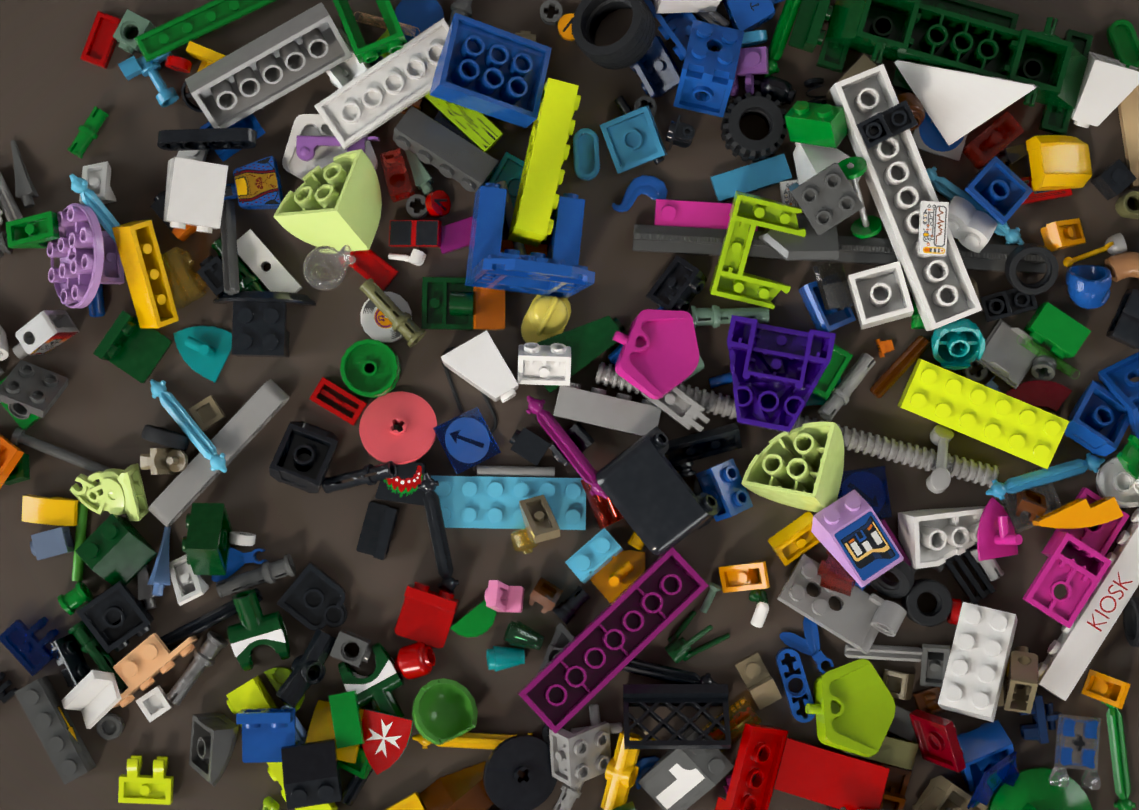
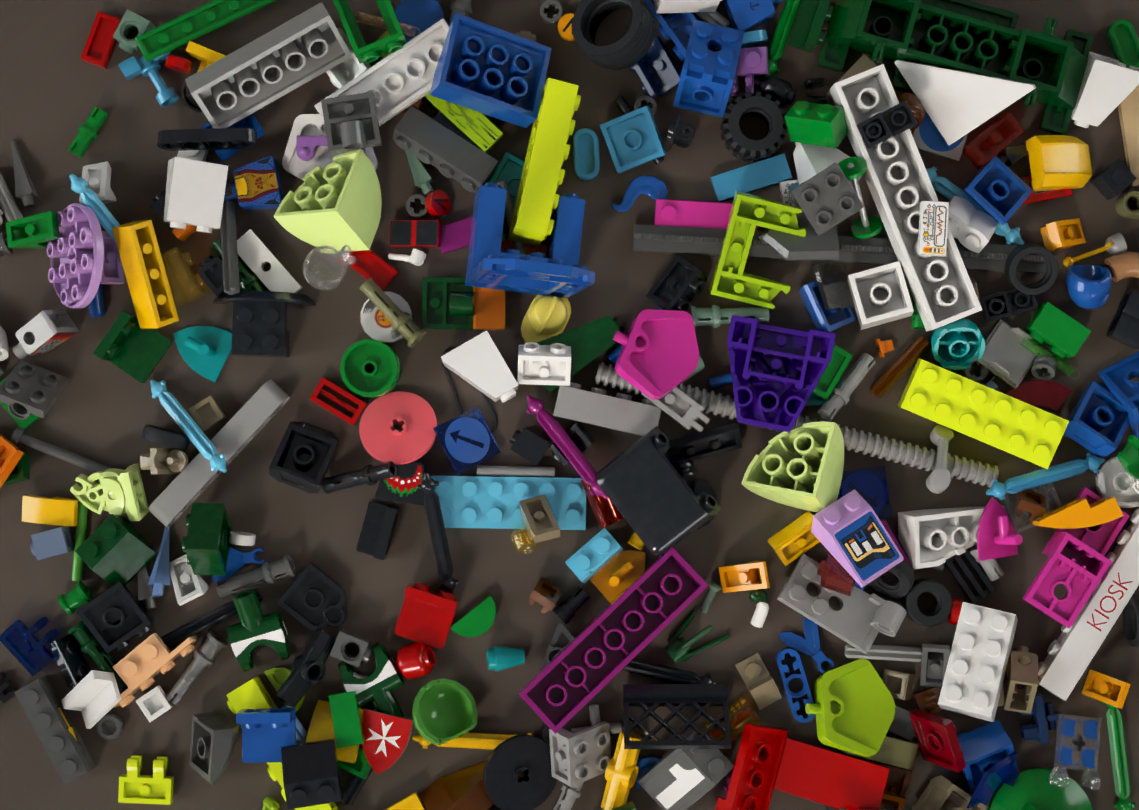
(351, 122): none -> dark grey plate
(396, 175): clear red leg -> none
(504, 597): bright pink bracket -> none
(523, 636): clear green cone -> none
(725, 485): blue brick -> none

